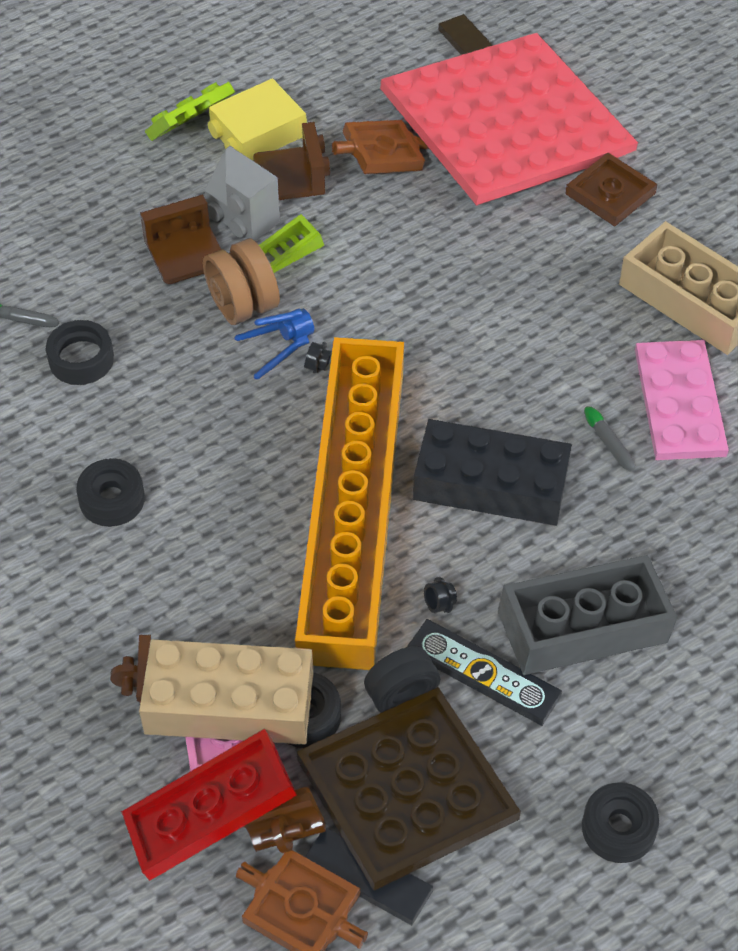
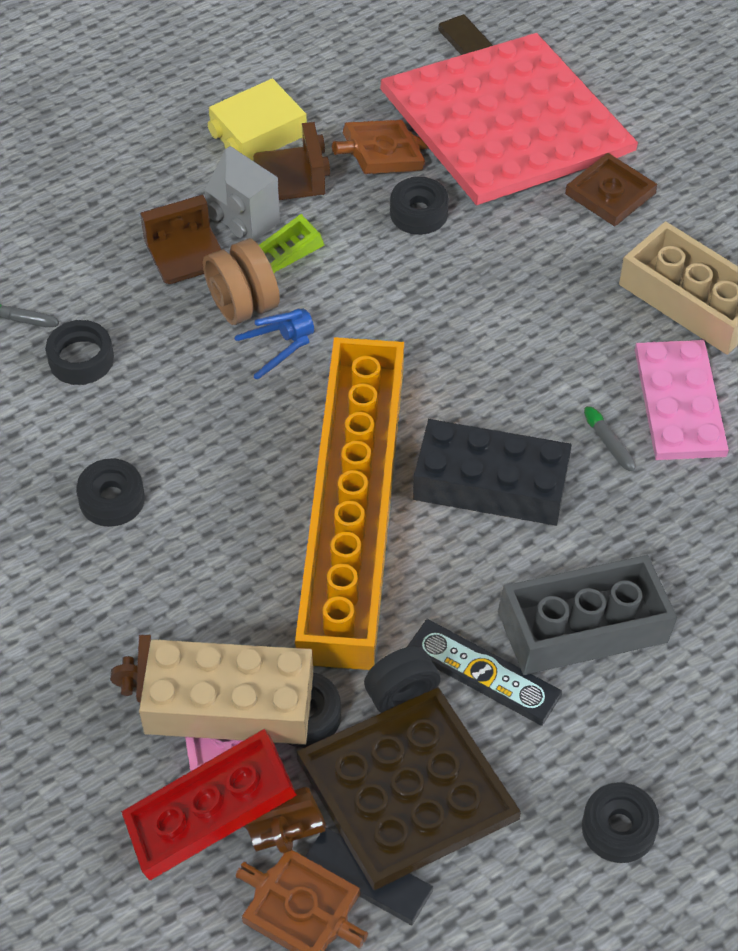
(188, 109): lime wing -> none
(317, 357): black plate -> none
(419, 191): none -> black tyre
(440, 596): black plate -> none

